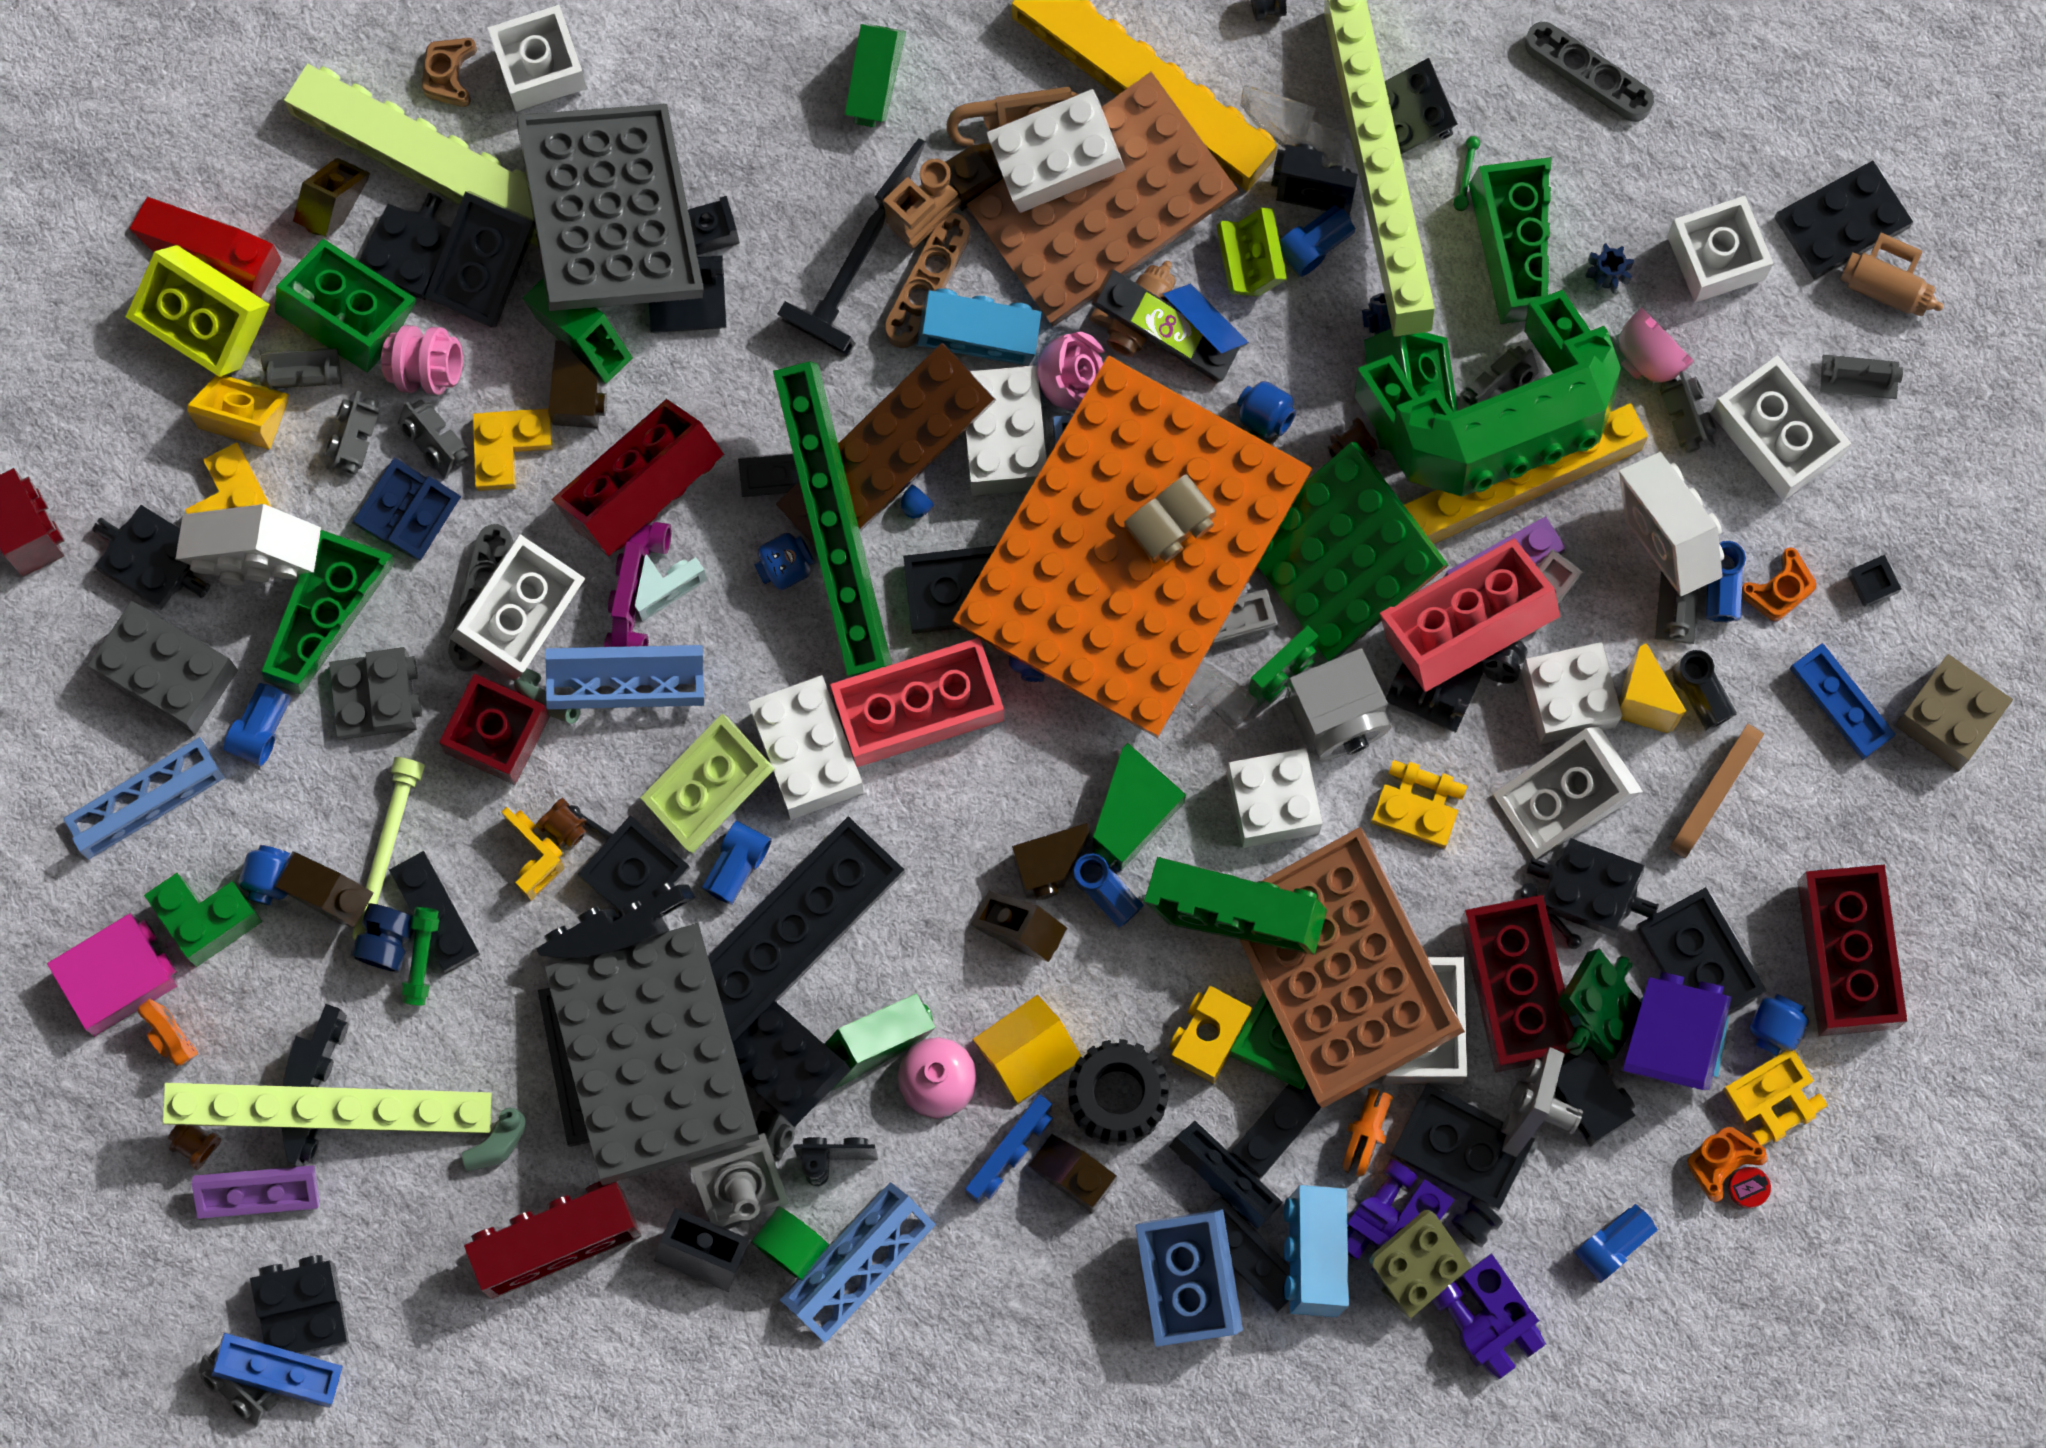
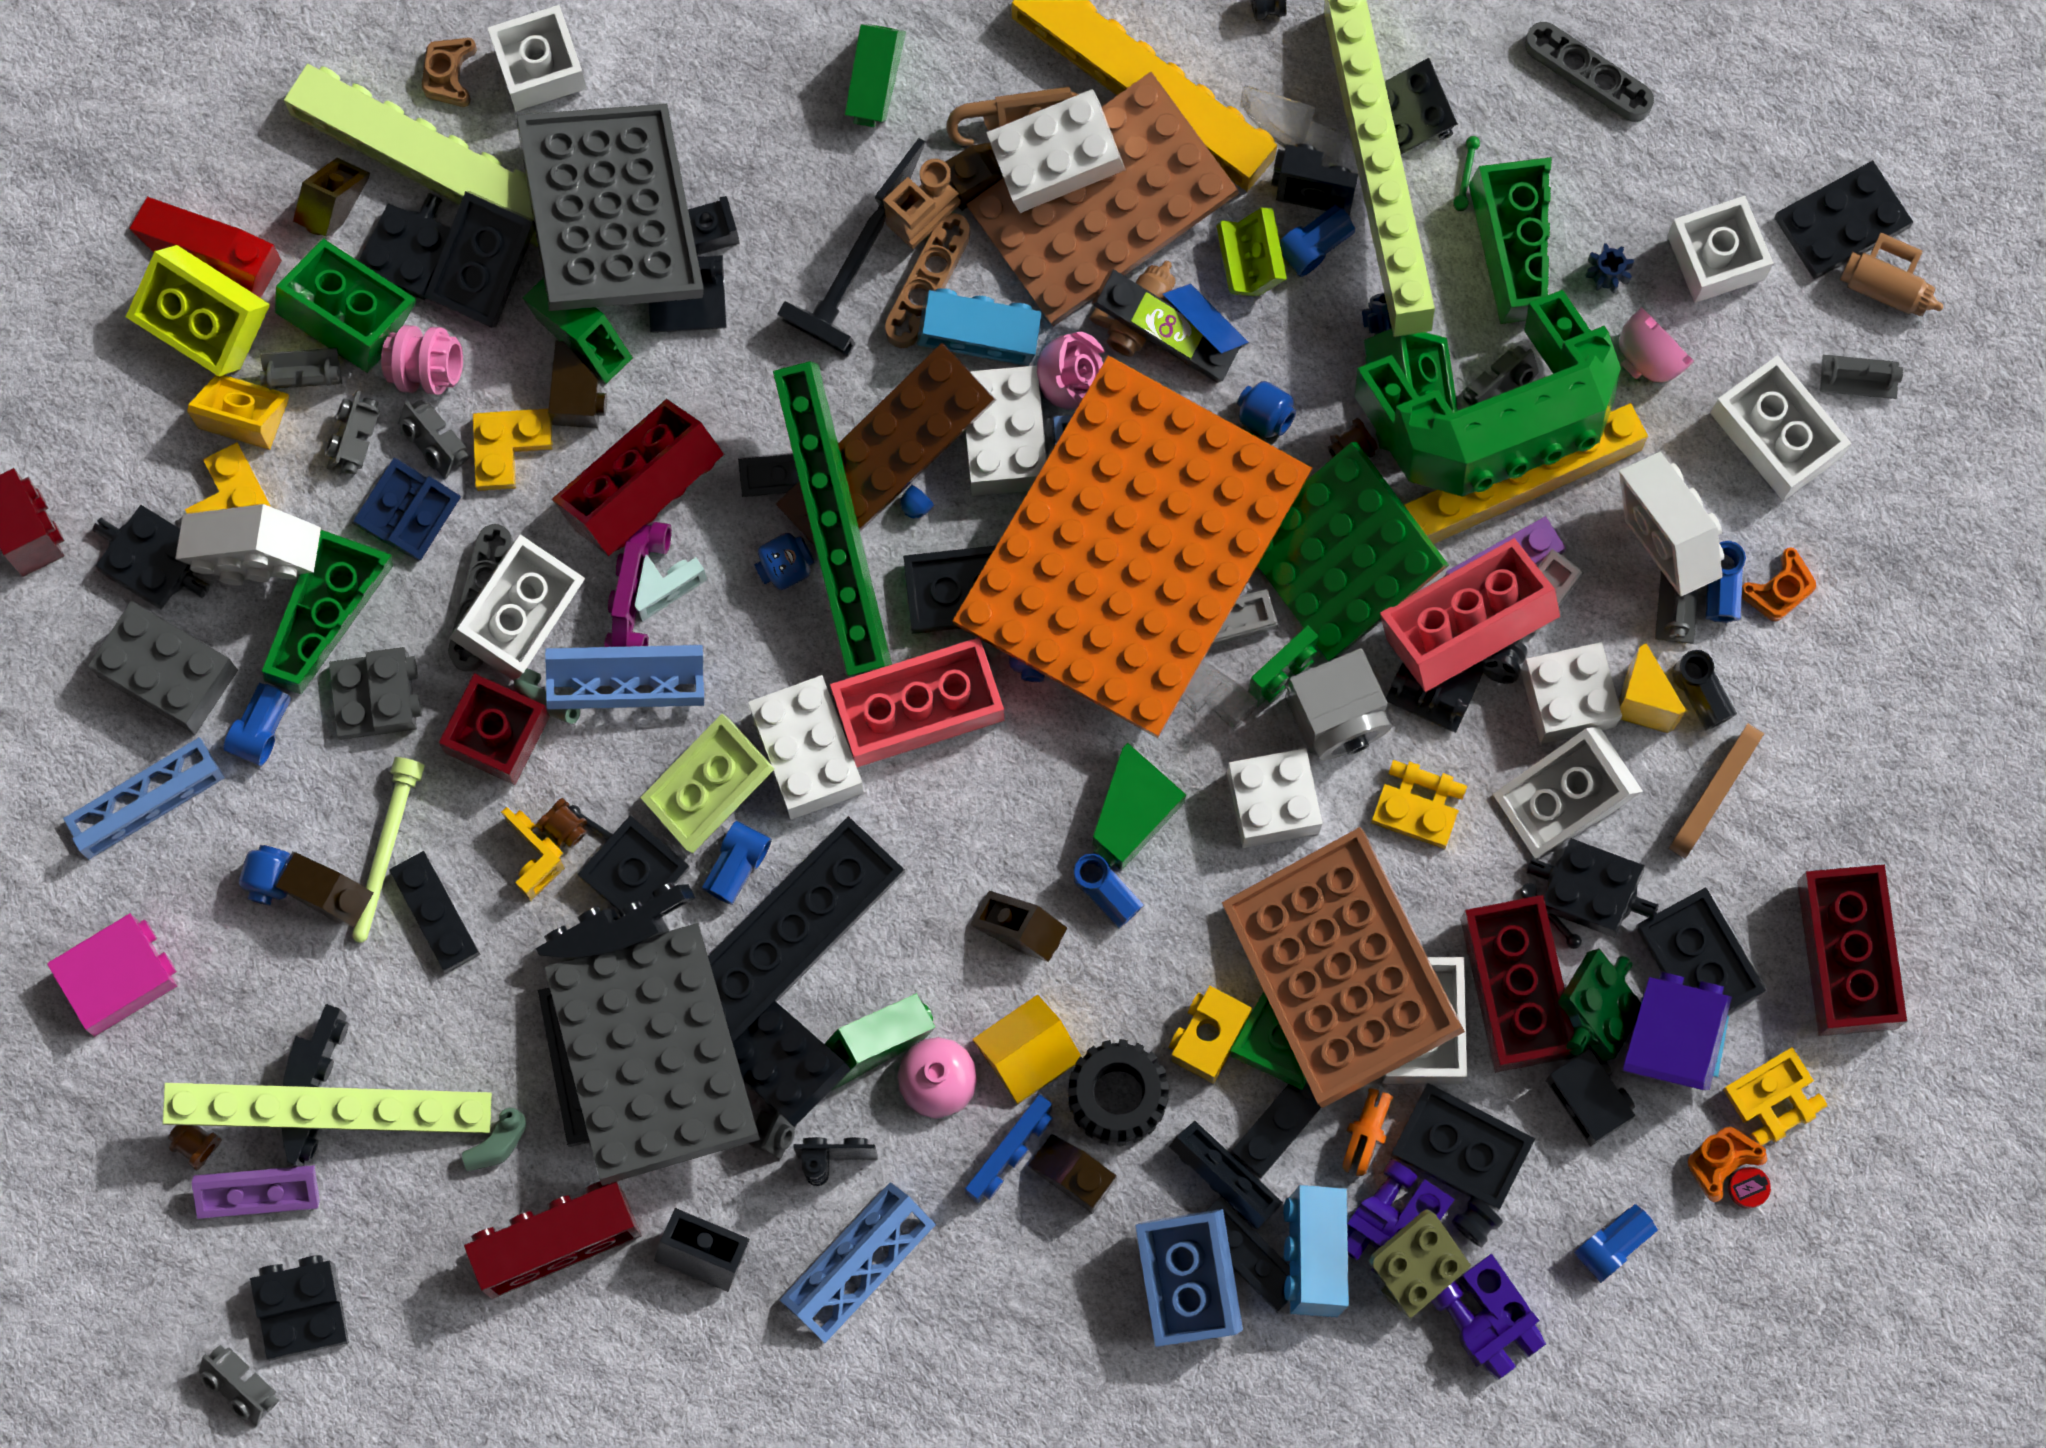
(166, 1034): orange piece -> none
(203, 926): green brick -> none
(276, 1370): blue plate -> none
(383, 938): dark blue wheel -> none
(425, 922): green bar -> none
(738, 1182): light grey plate -> none
(789, 1243): green piece -> none
(1049, 860): dark brown slope -> none
(1171, 519): dark tan brick -> none
(1235, 906): green wedge -> none
(1535, 1104): light grey plate -> none
(1695, 425): dark grey hinge -> none
(1779, 1024): blue head -> none
(1842, 701): blue plate -> none
(1874, 581): black plate -> none
(1953, 712): dark tan brick -> none

